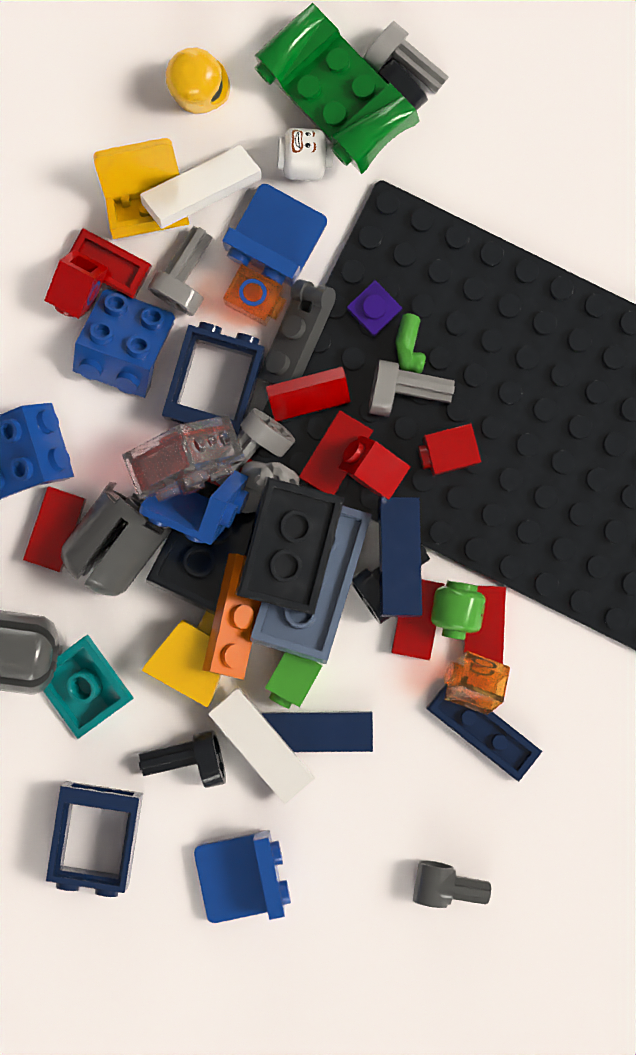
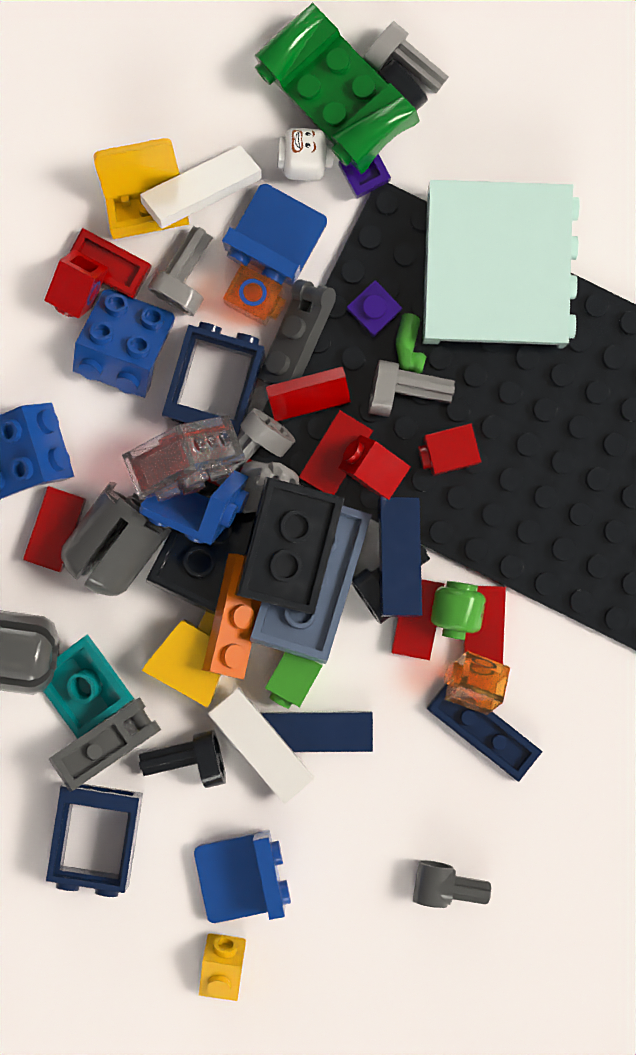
(103, 745): none -> dark grey plate
(195, 78): yellow helmet -> none
(222, 967): none -> yellow bracket
(371, 179): none -> dark purple plate
(500, 262): none -> light aqua panel

